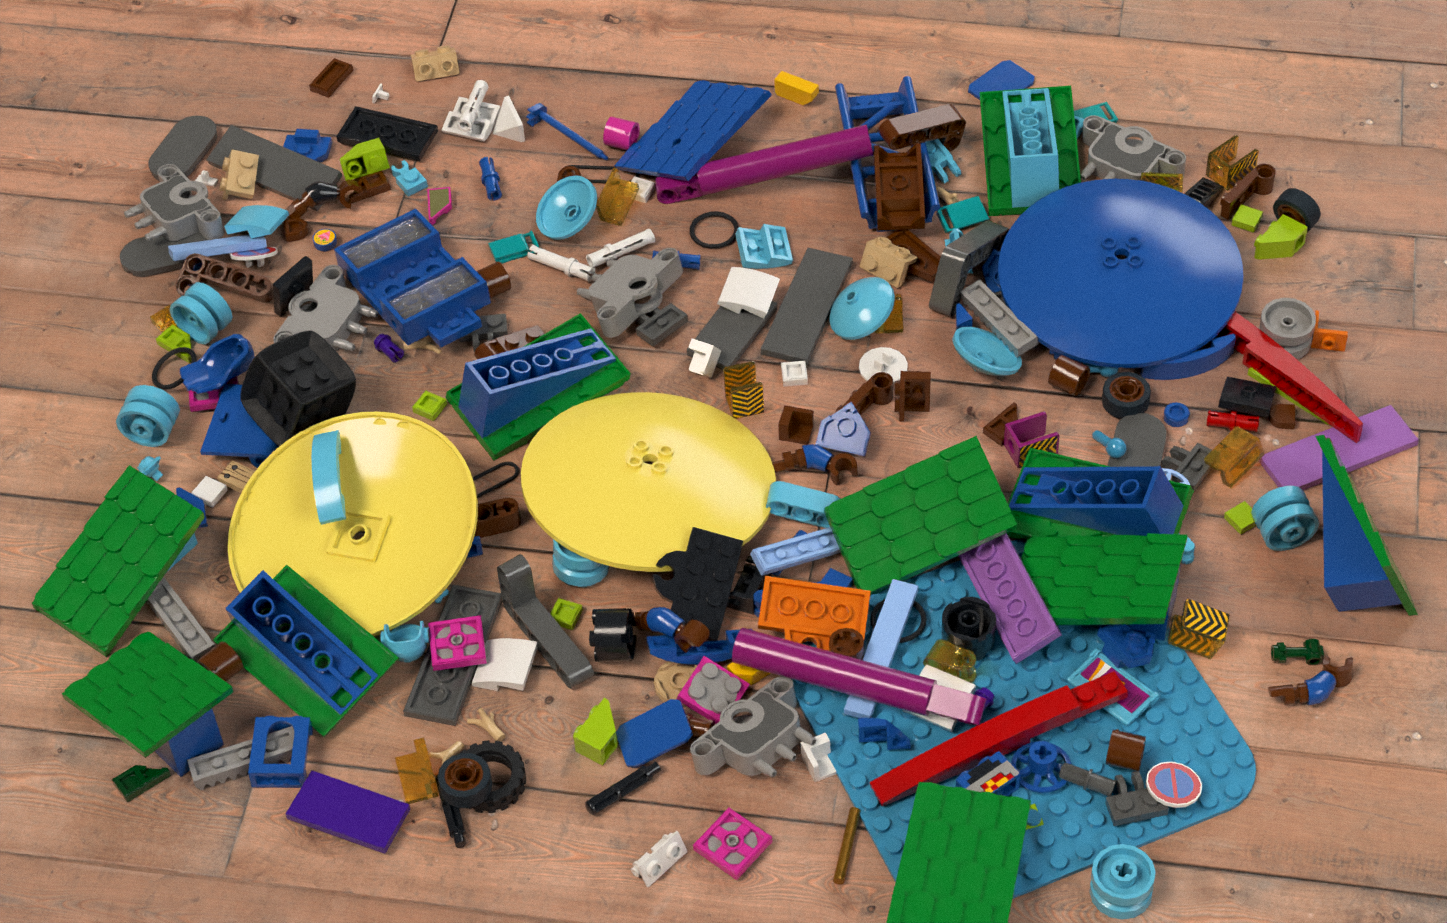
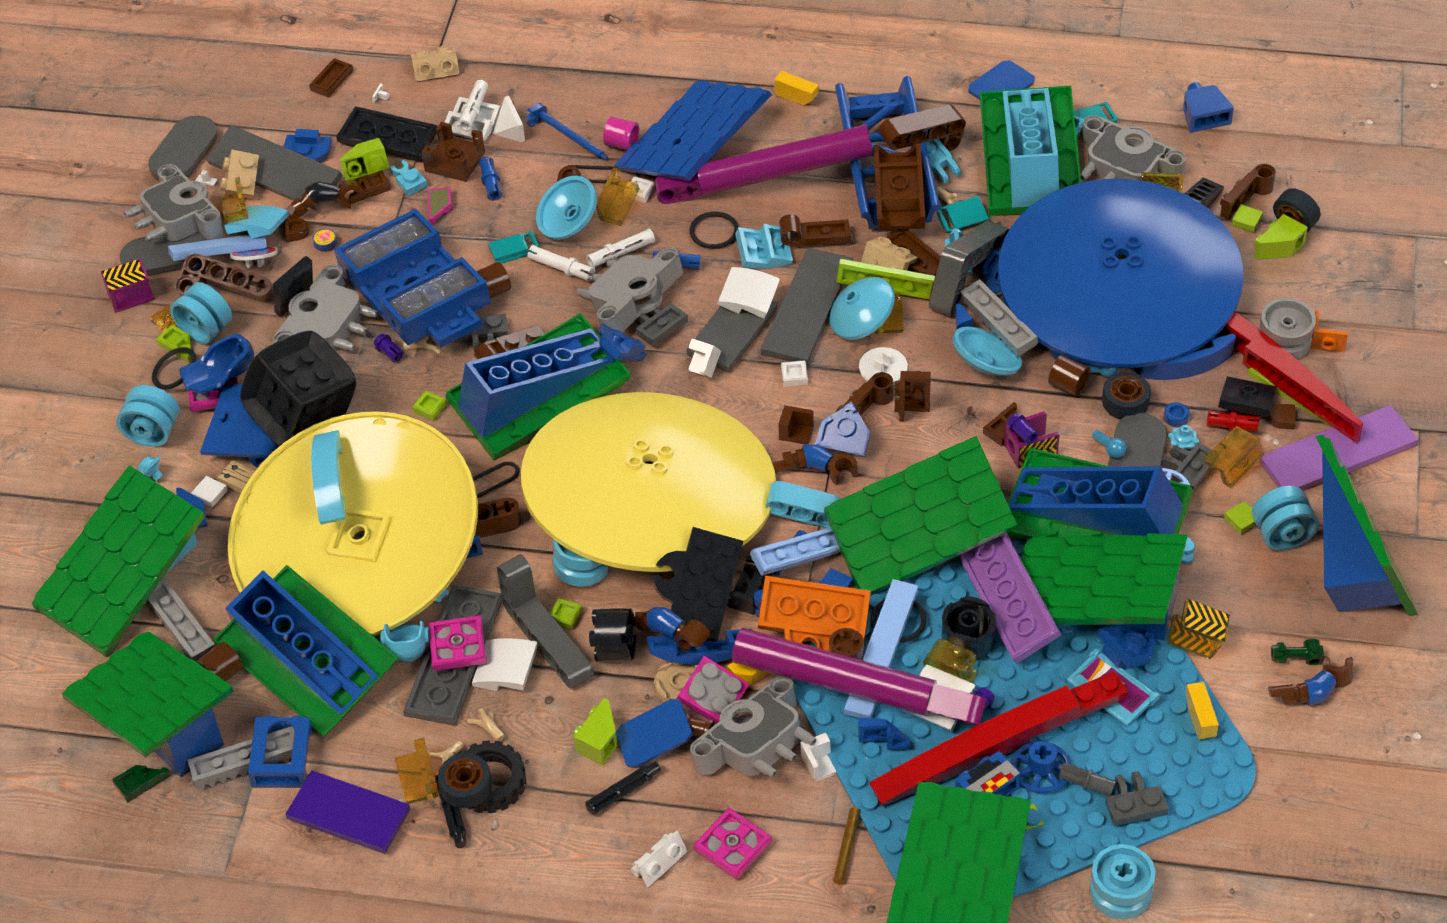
(127, 285): none -> piece
(235, 207): none -> clear yellow panel
(453, 156): none -> reddish brown panel
(620, 345): none -> blue plate
(742, 391): piece -> none
(813, 233): none -> reddish brown plate
(901, 281): none -> lime tile
(1018, 424): none -> dark purple pin
(1125, 750): reddish brown piece -> none
(1173, 784): piece -> none
(1183, 437): none -> medium azure plant
(1201, 711): none -> yellow piece
(1206, 108): none -> blue torso
(1224, 154): clear yellow piece -> none

